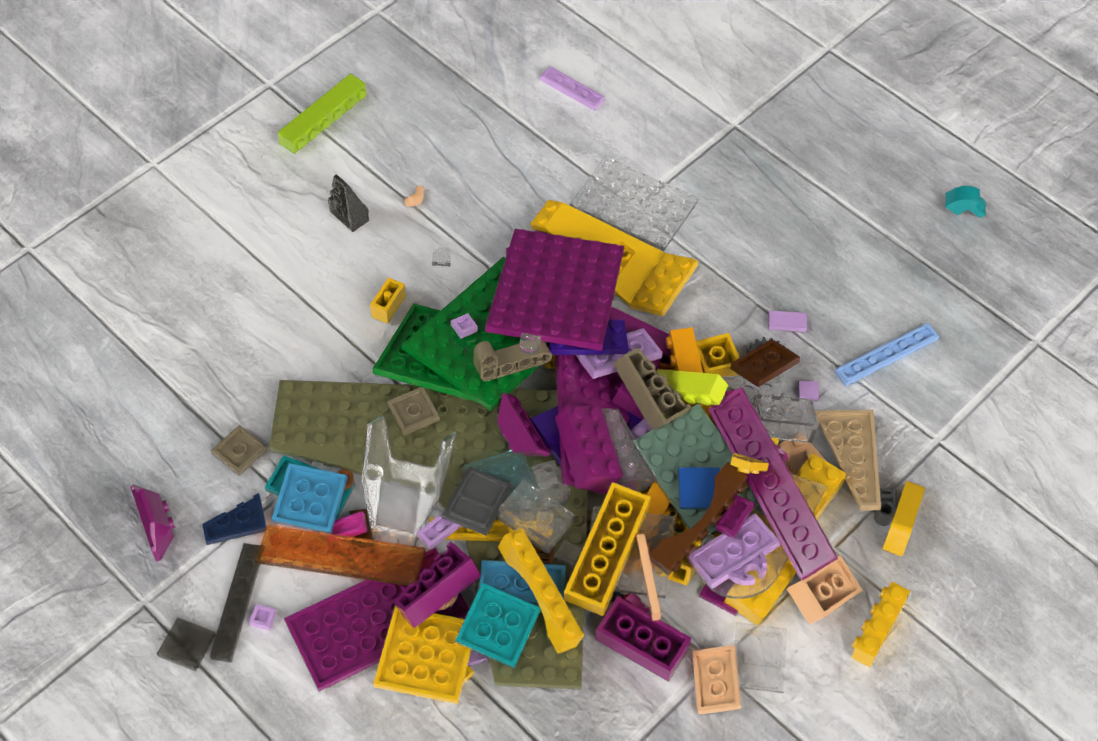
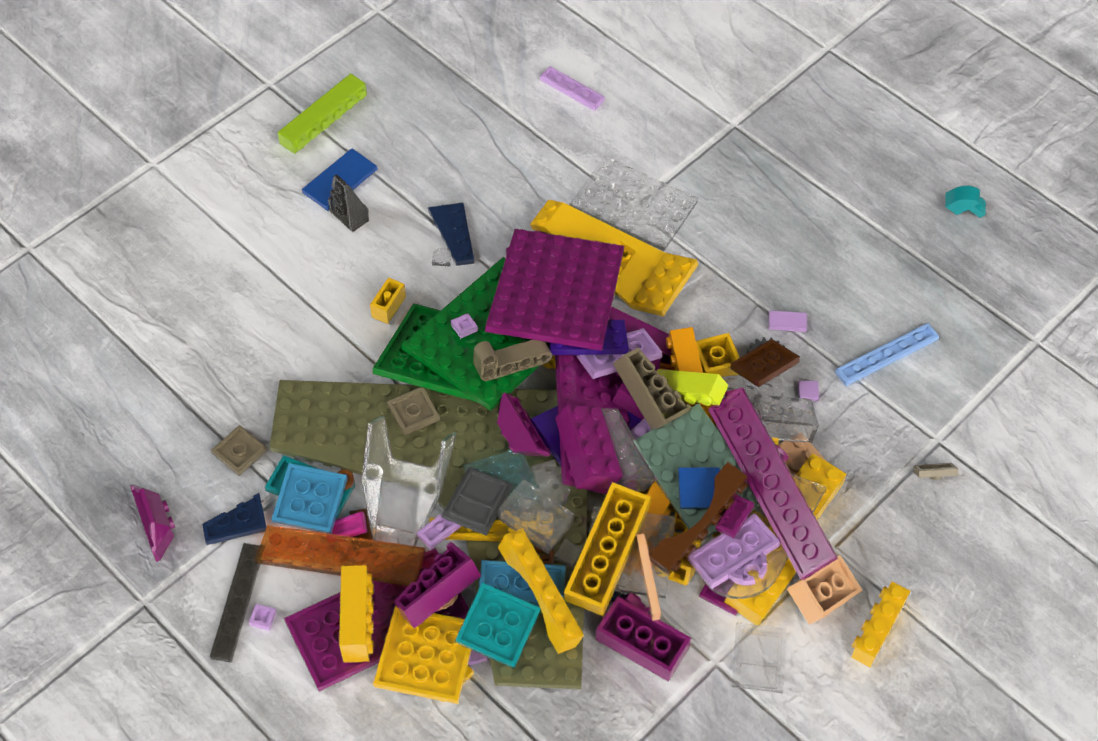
(186, 644): clear smoke plate -> none
(350, 167): none -> blue tile
(356, 614): none -> yellow brick
(415, 199): light nougat arm -> none
(454, 230): none -> dark blue wing
(529, 343): clear tile -> none
(716, 679): light nougat plate -> none
(747, 464): yellow wing -> none
(854, 447): tan wing -> none
(888, 505): dark grey piece -> none
(904, 518): yellow beam -> none
(936, 471): none -> dark tan plate

